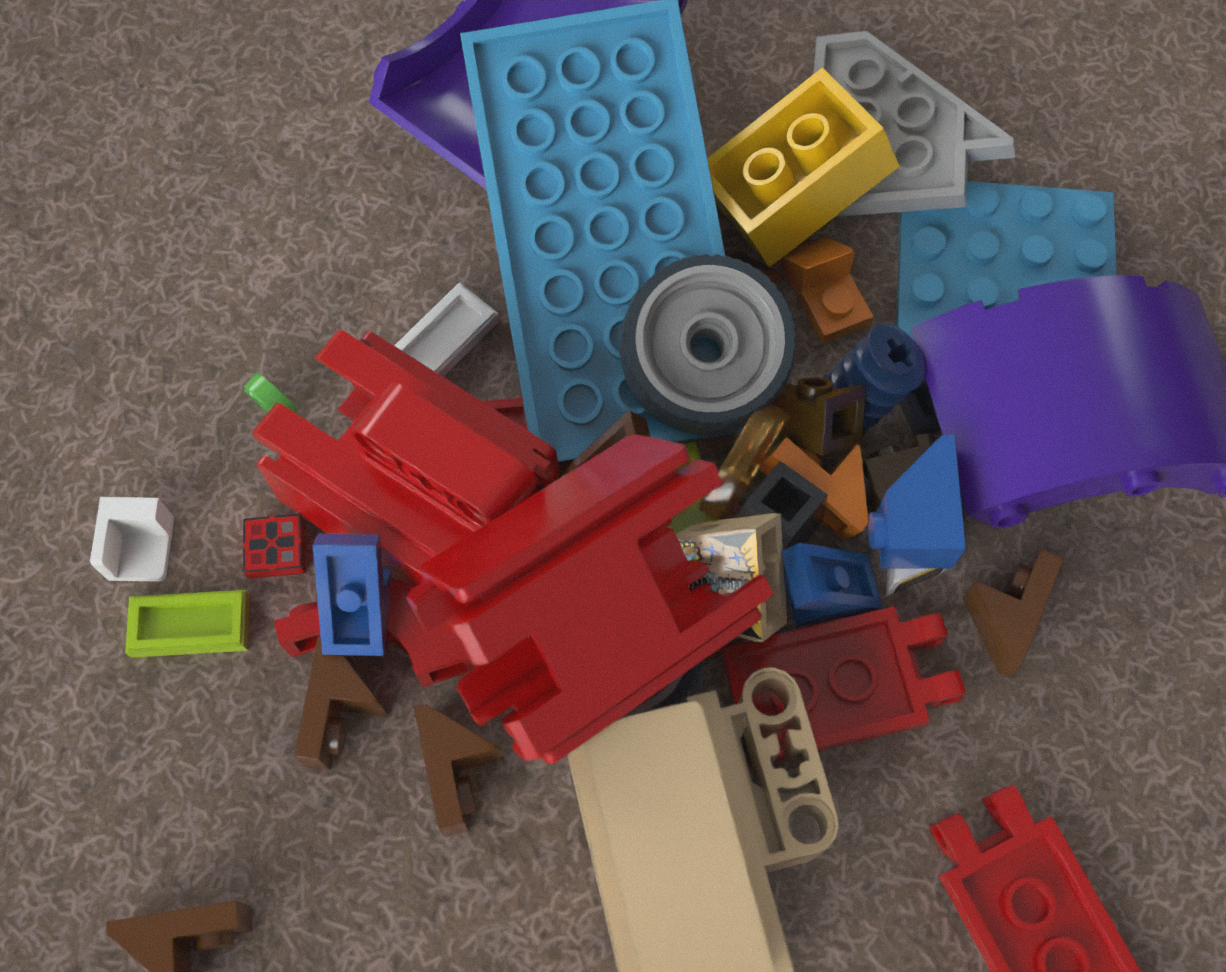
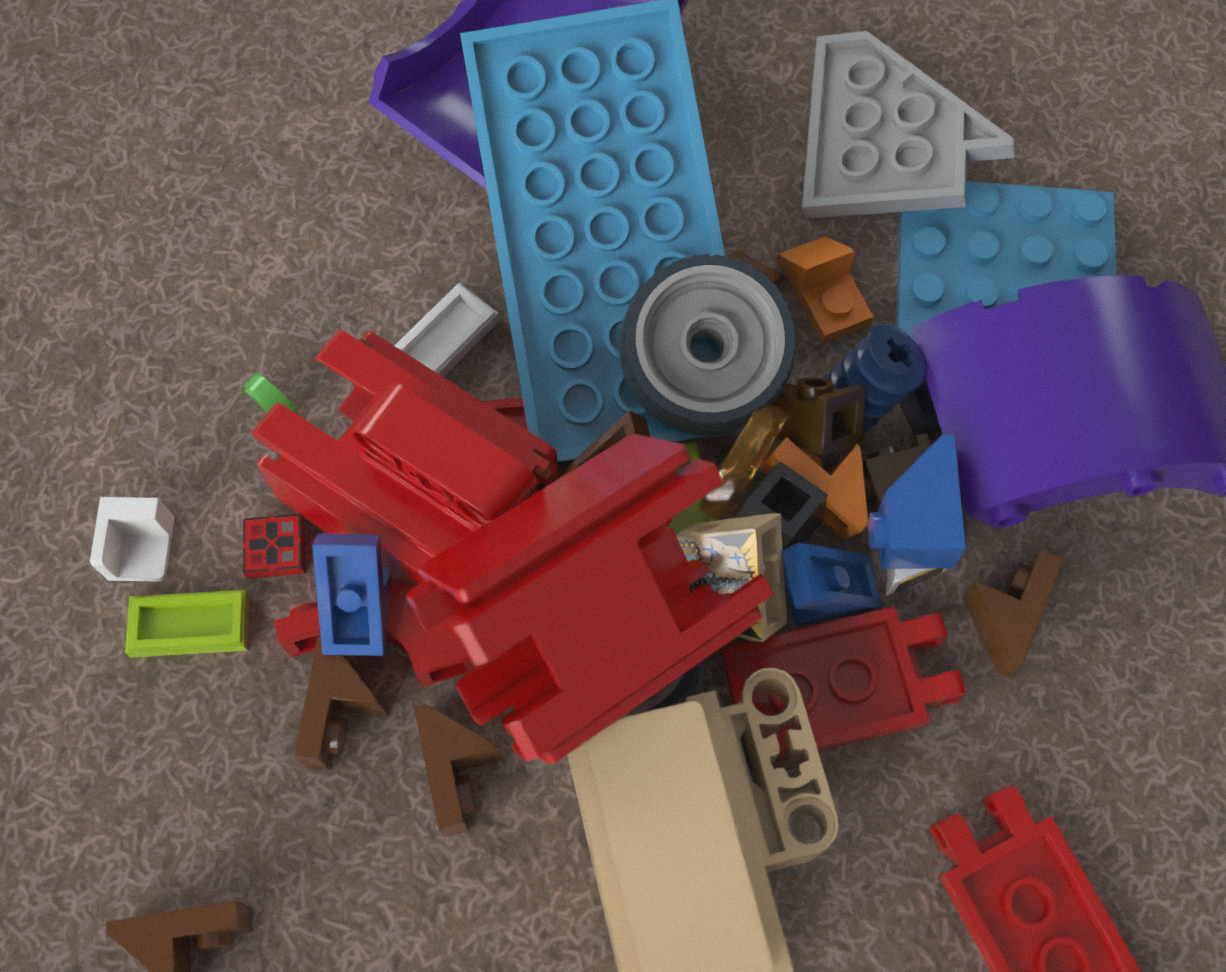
(799, 166): yellow brick -> none

